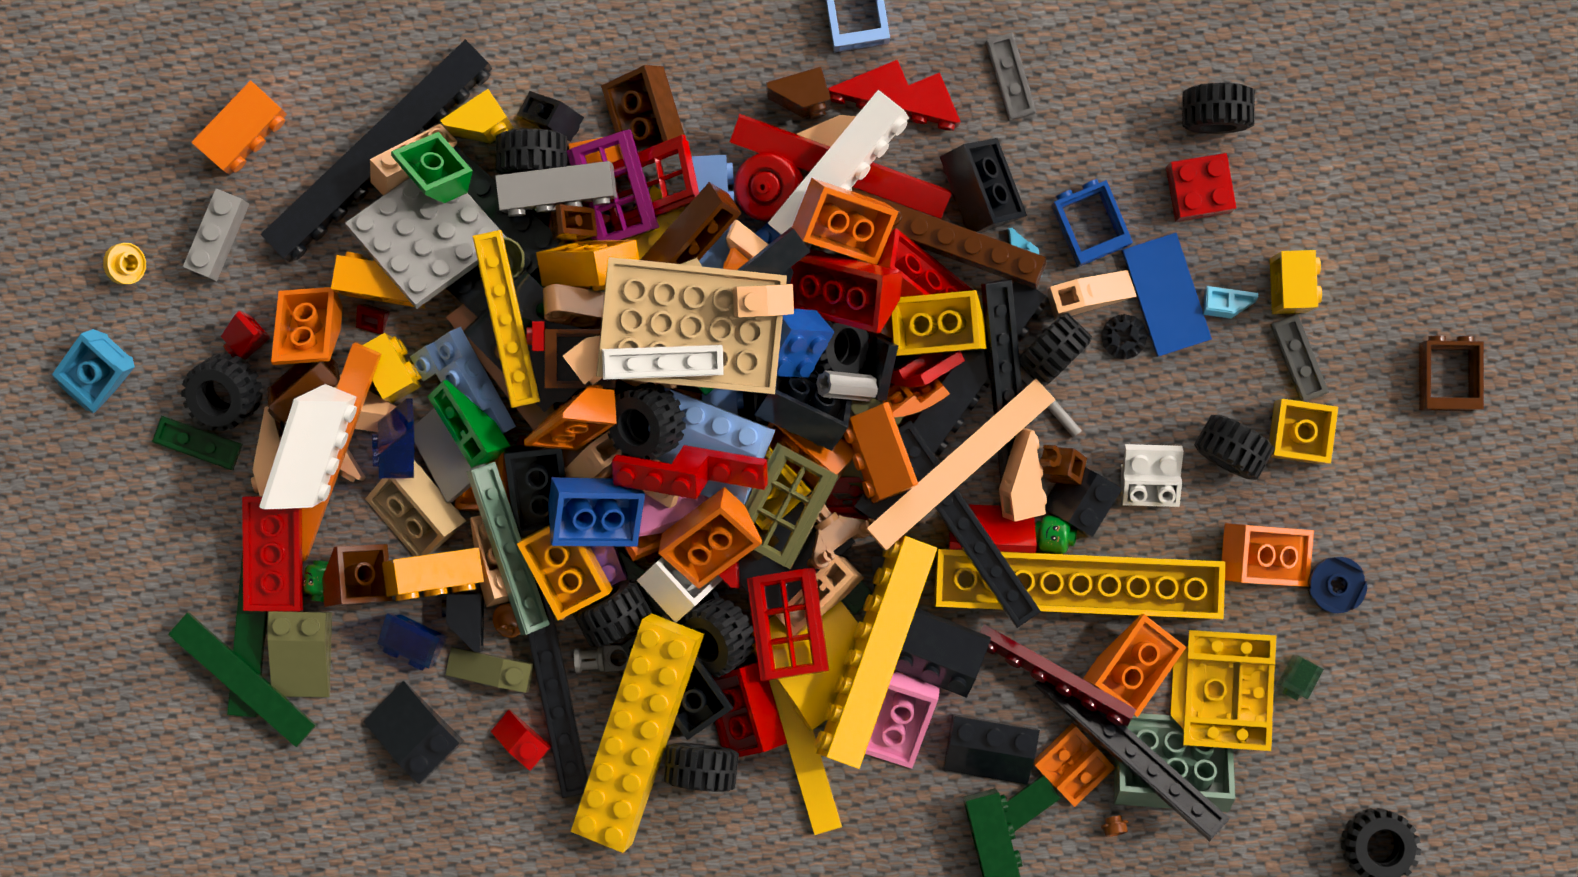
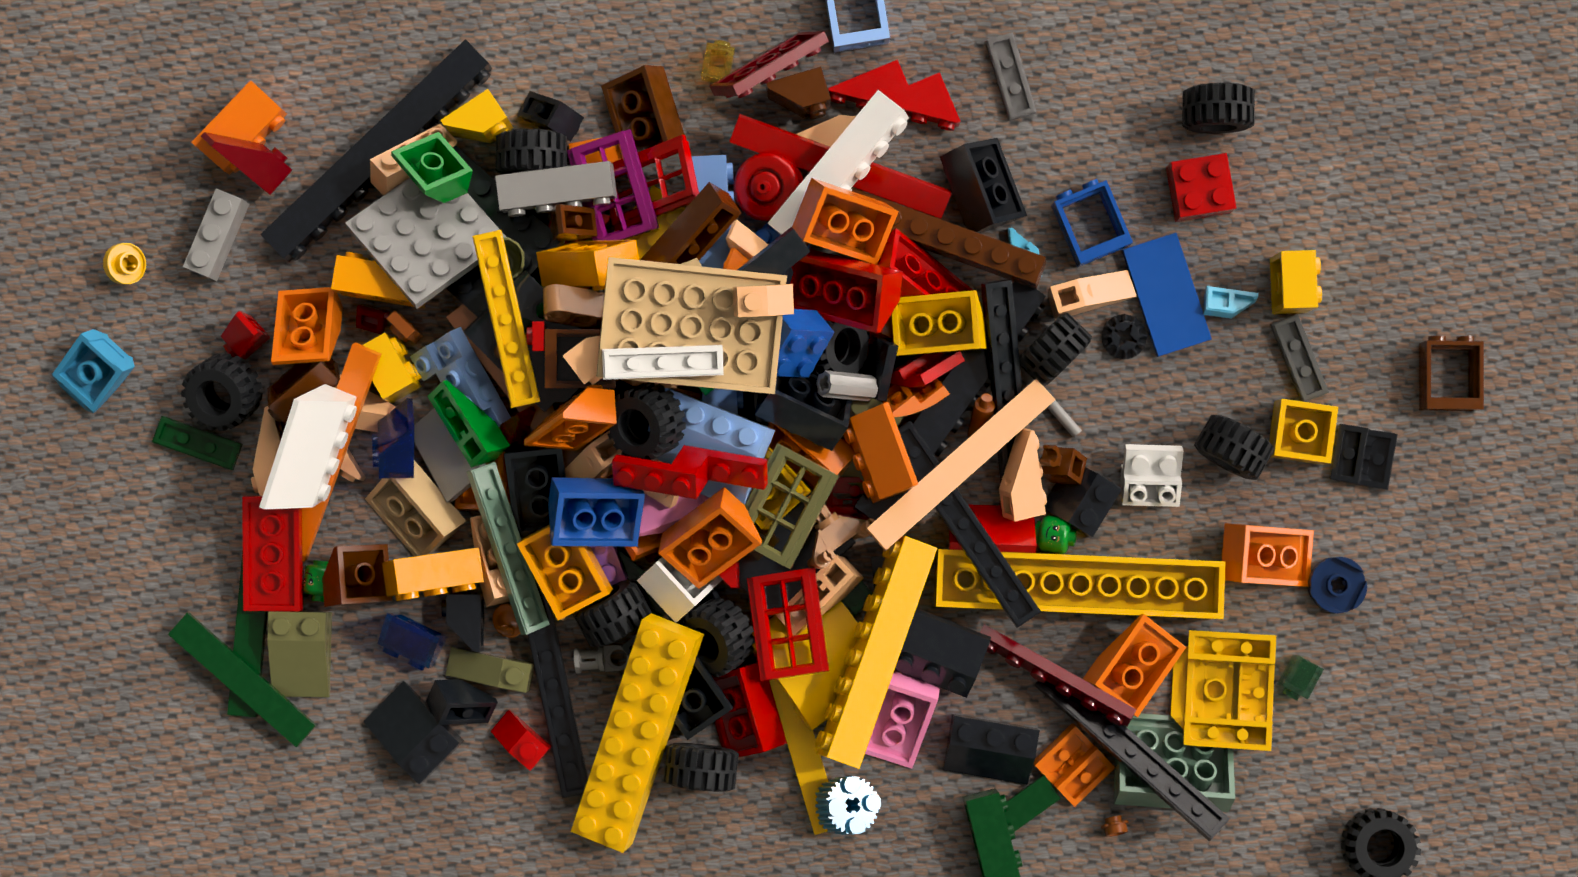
(254, 159): none -> dark red slope
(403, 328): none -> dark orange plate
(459, 703): none -> black slope
(518, 425): none -> slope
(714, 51): none -> clear yellow brick
(764, 67): none -> dark red plate
(861, 805): none -> brick
(982, 413): none -> dark orange cylinder
(1363, 456): none -> black slope

